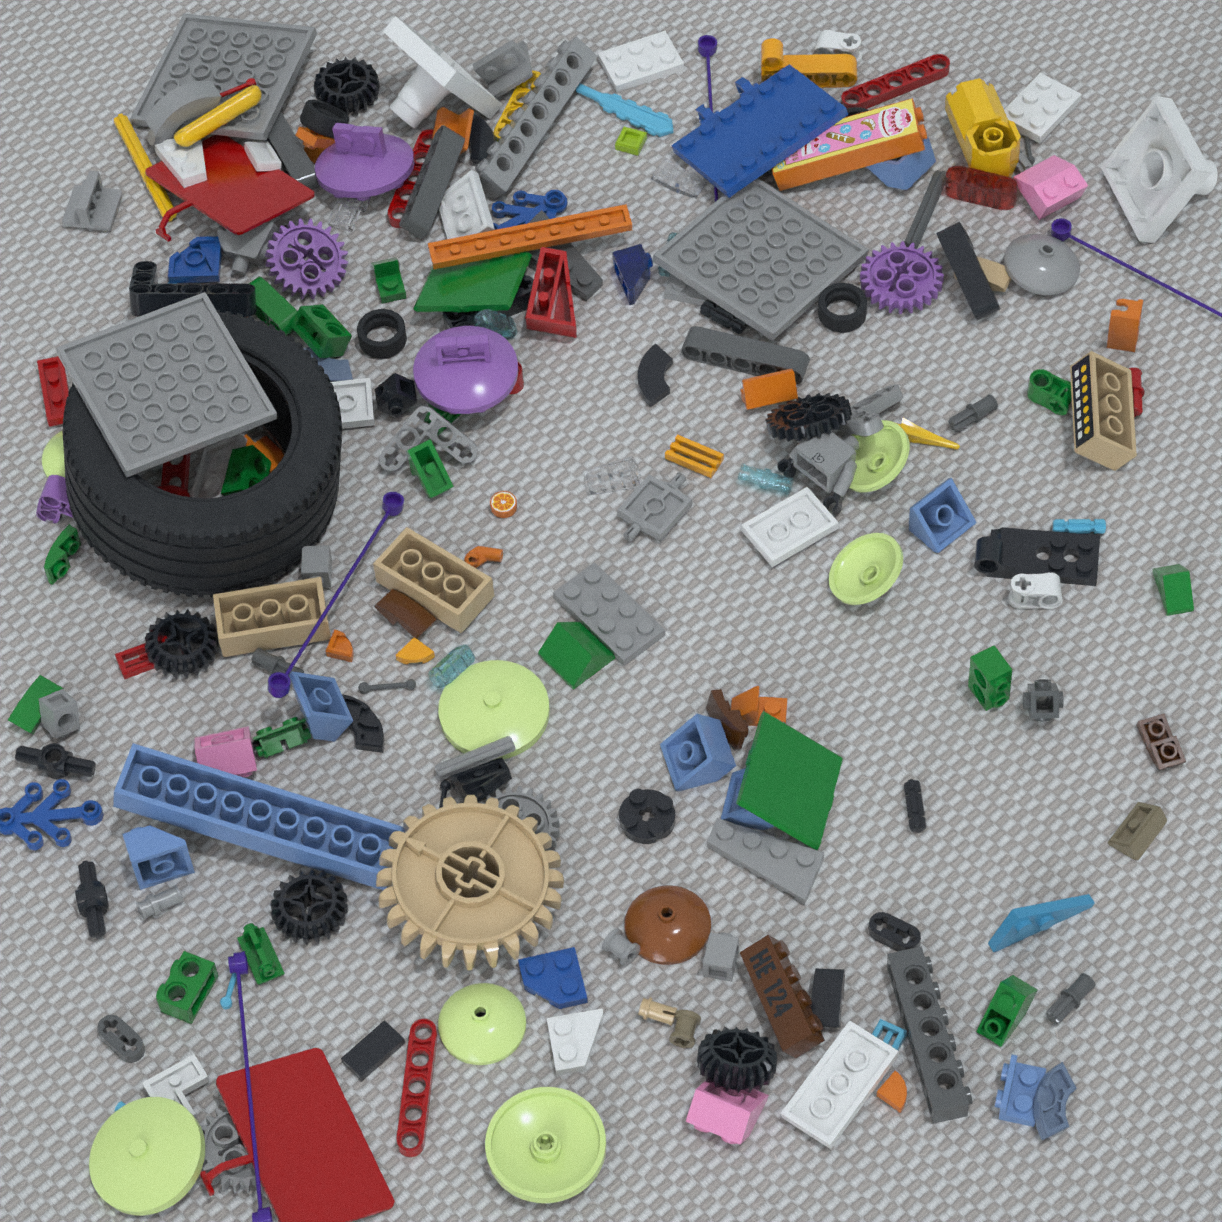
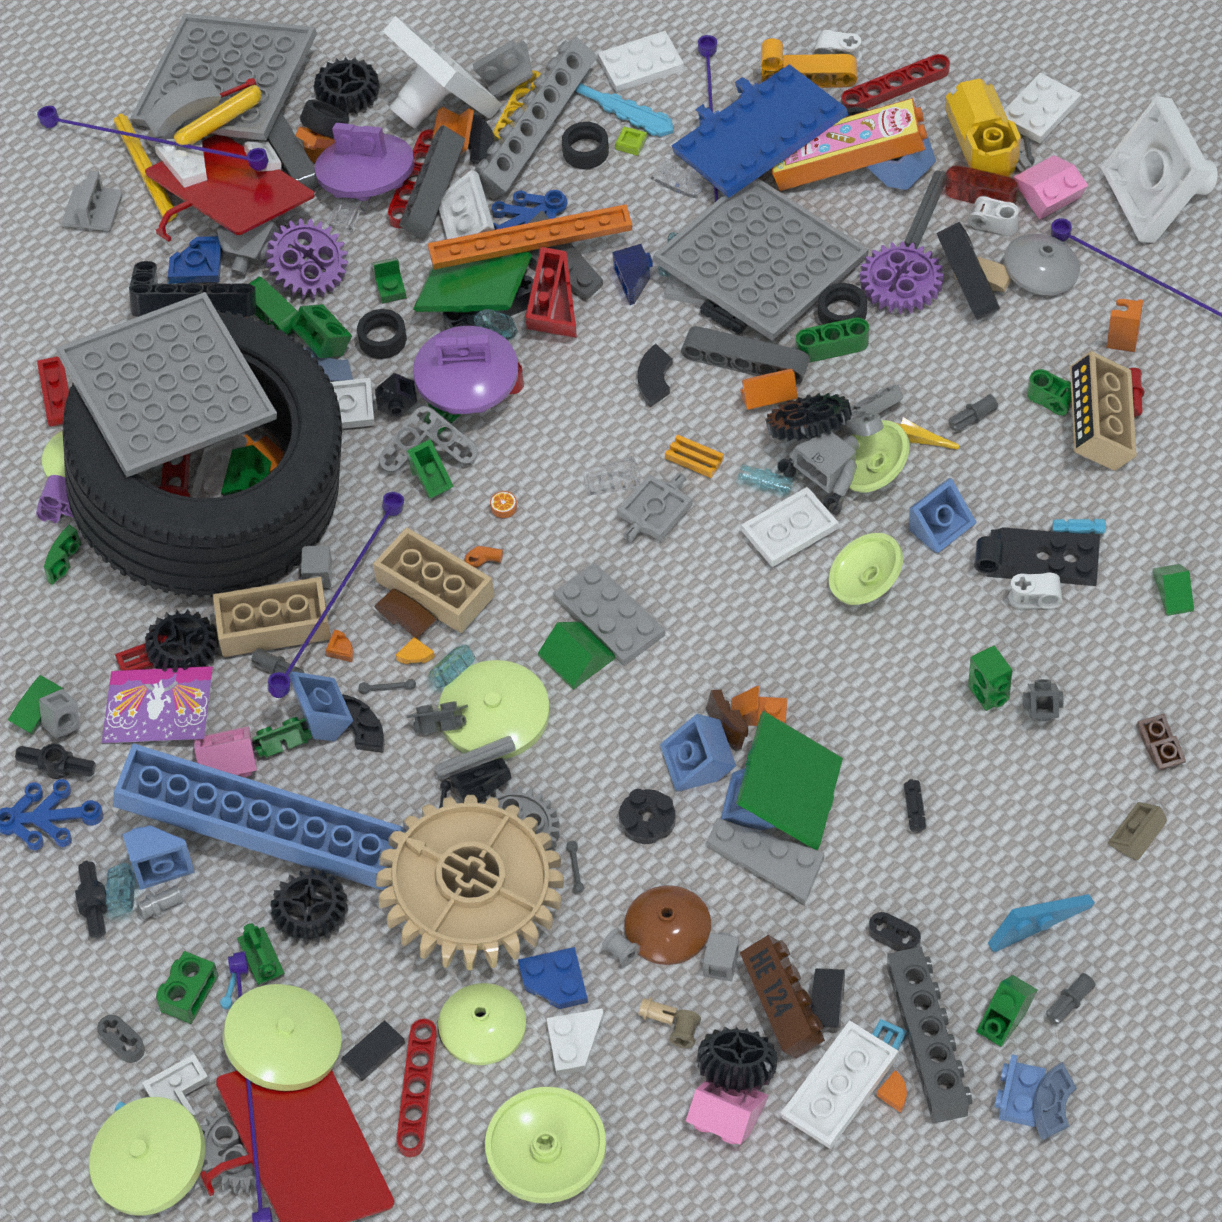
(120, 889): none -> clear light blue beam
(157, 705): none -> sticker
(256, 157): none -> dark purple piece
(282, 1037): none -> yellowish green dish
(448, 714): none -> dark grey hinge
(572, 847): none -> dark grey hinge
(588, 159): none -> black tyre
(834, 339): none -> green beam
(995, 216): none -> white piece

